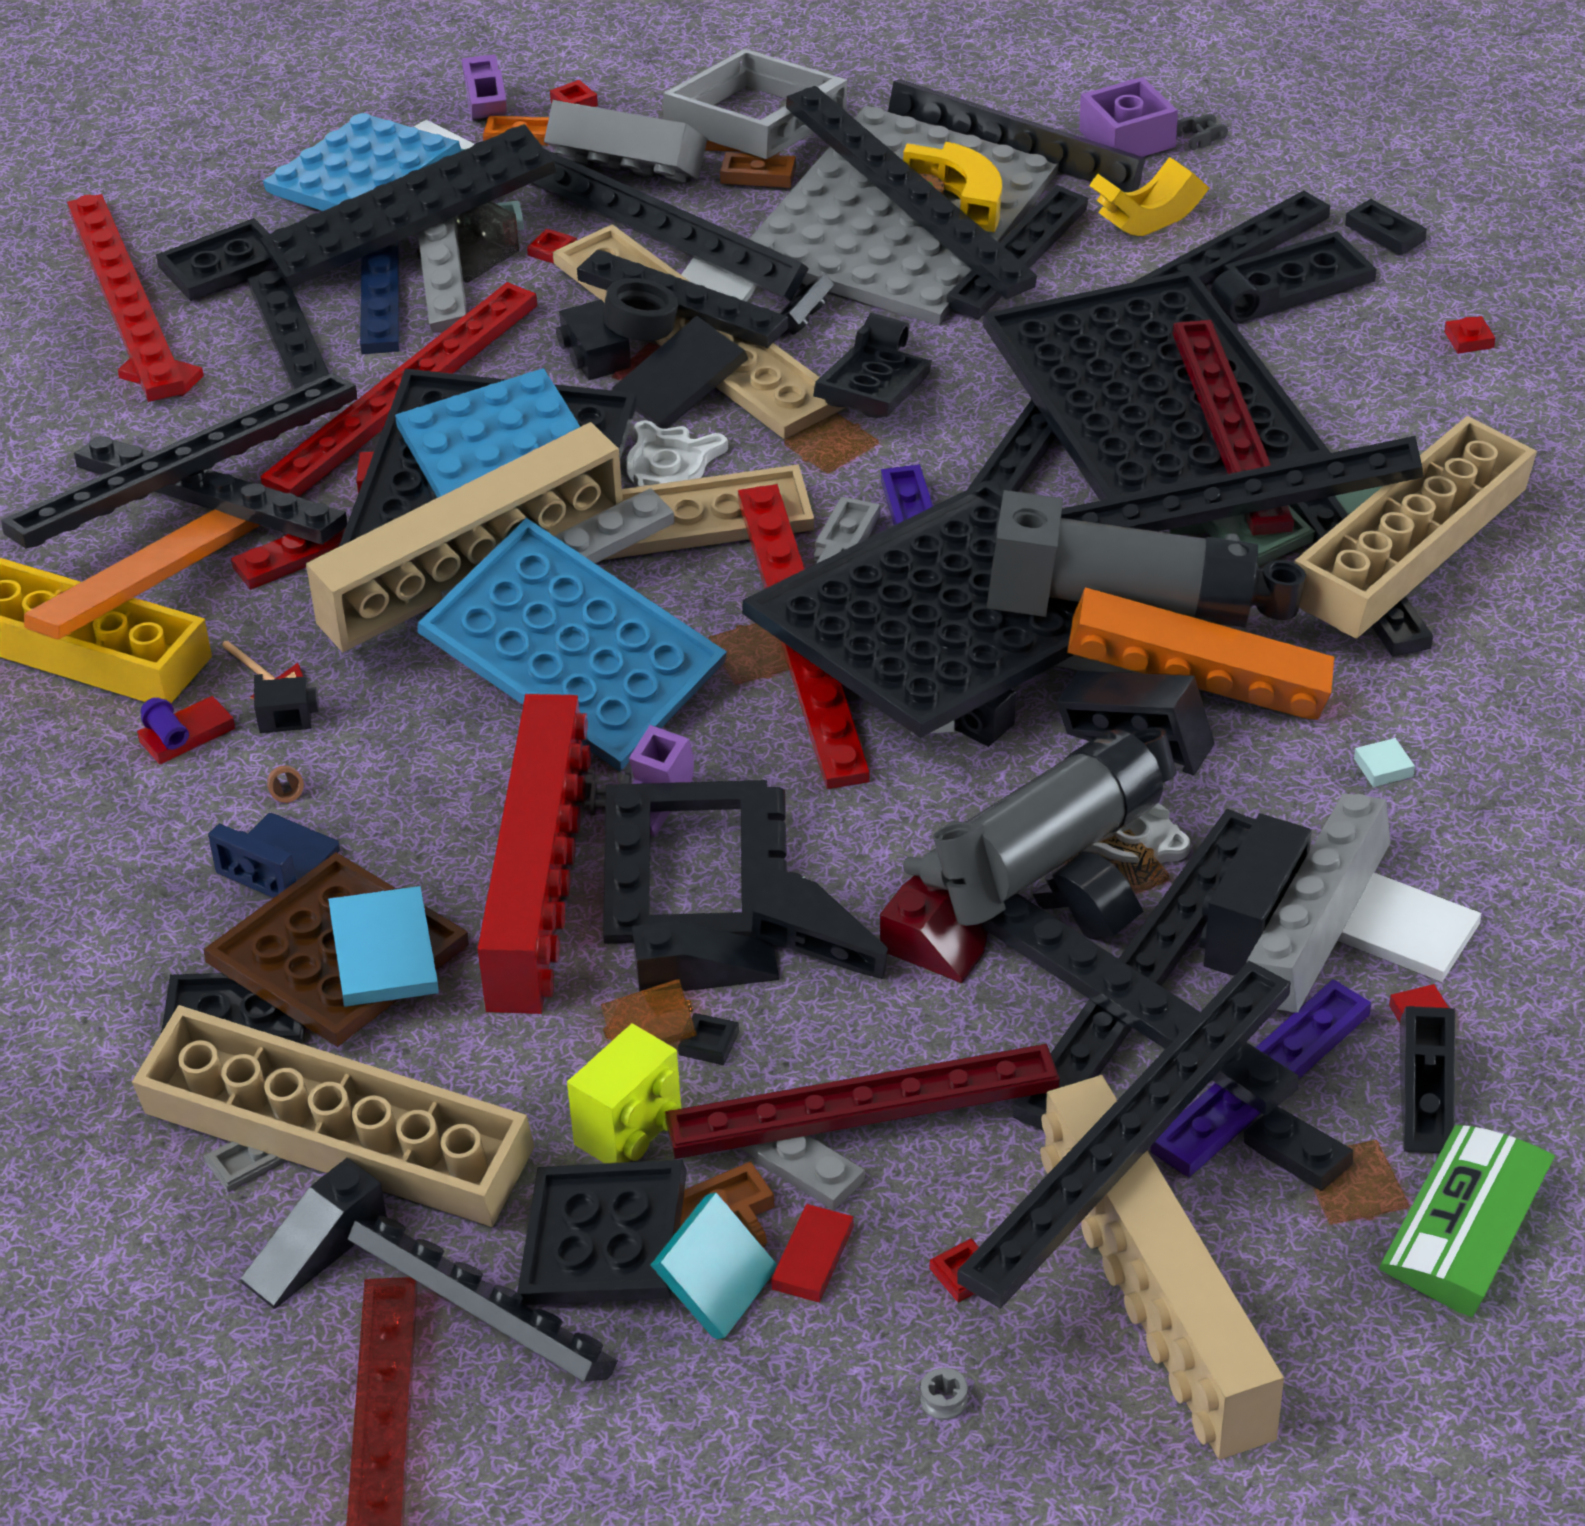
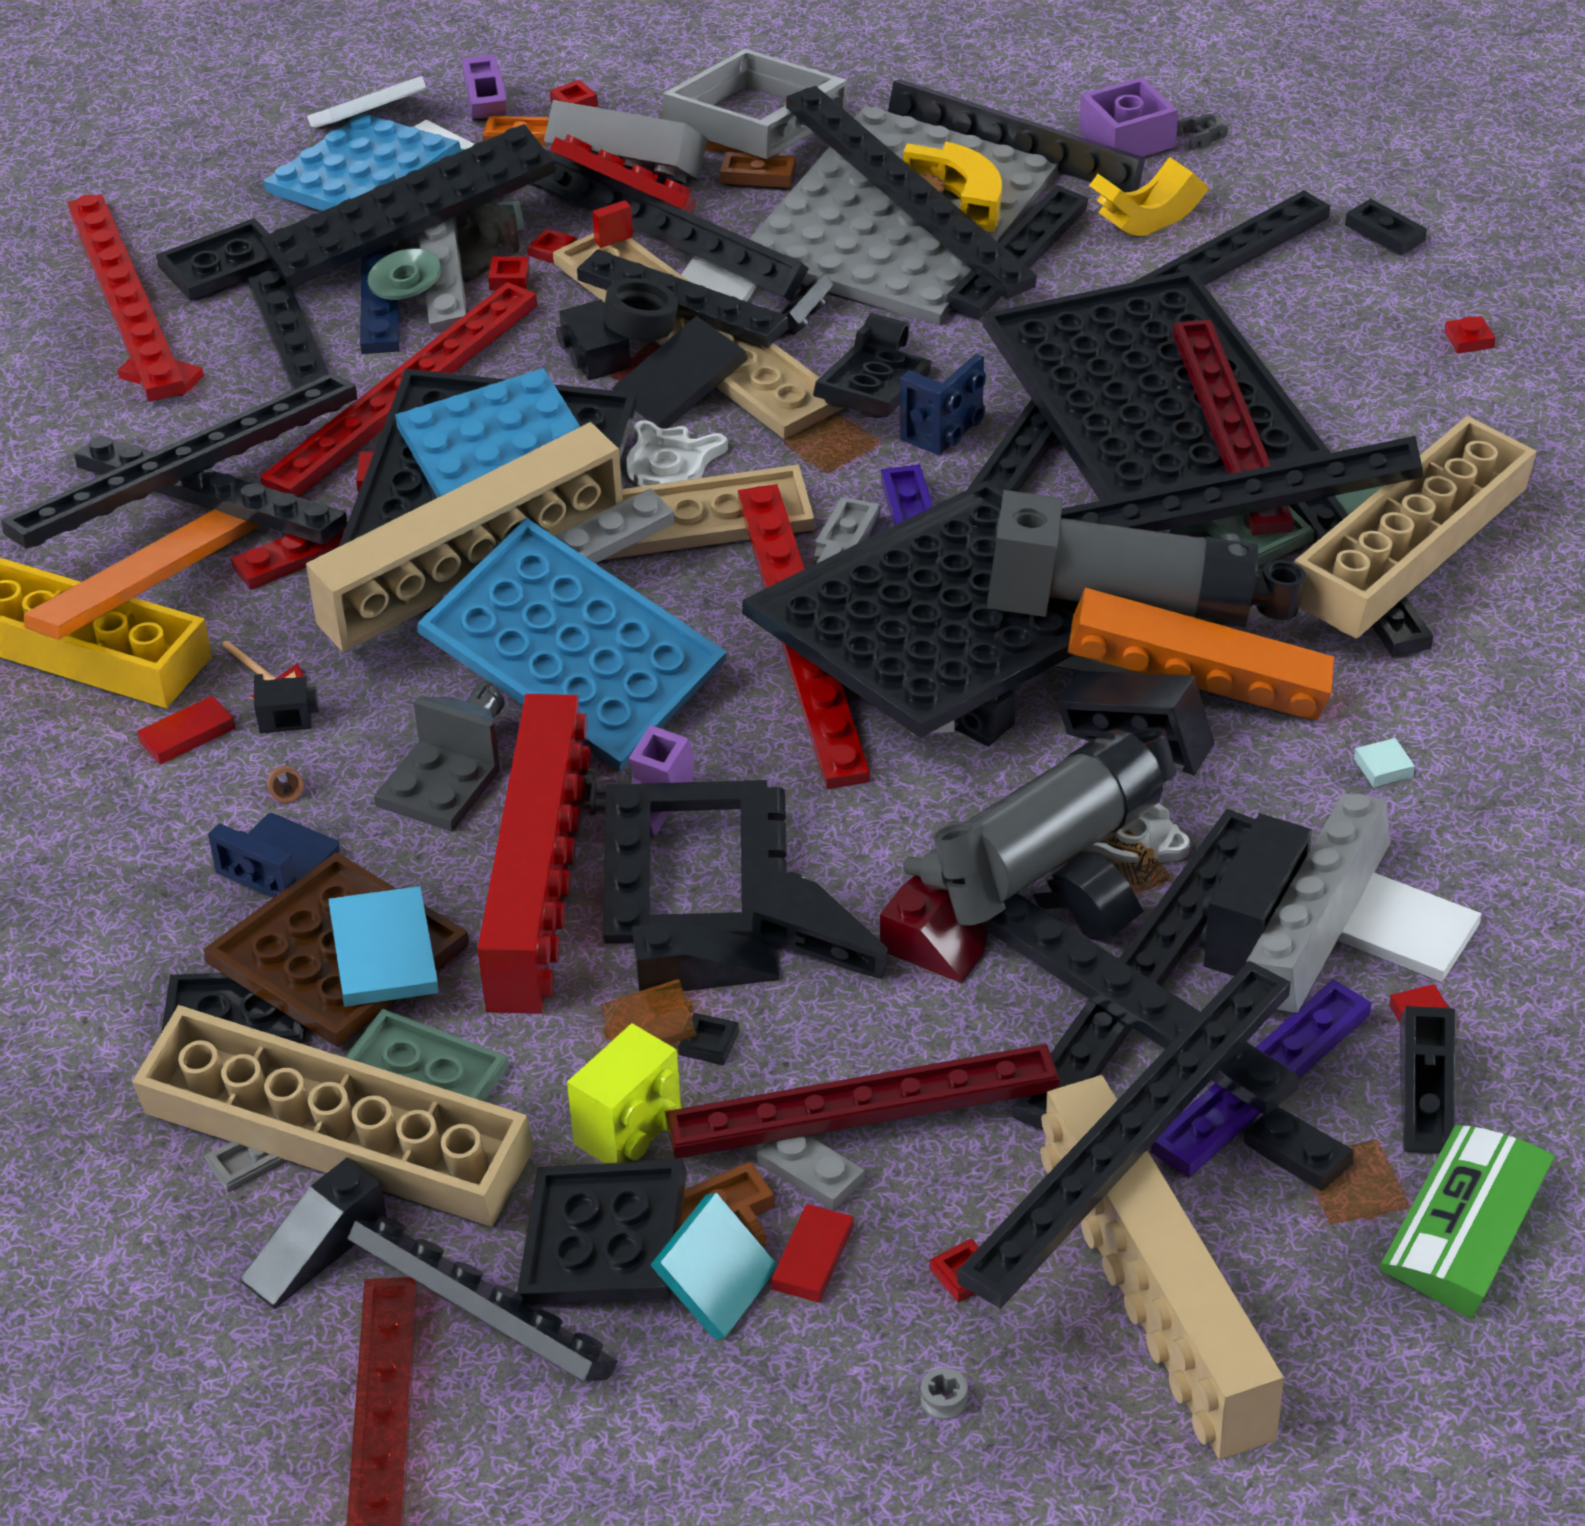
(159, 716): dark purple pin -> none
(366, 102): none -> white tile
(404, 274): none -> sand green dish
(429, 1056): none -> sand green tile
(449, 762): none -> dark grey plate
(508, 269): none -> red plate
(612, 167): none -> red plate
(612, 224): none -> red tile
(751, 653): clear orange piece -> none
(940, 413): none -> dark blue bracket
(1290, 276): black hinge -> none

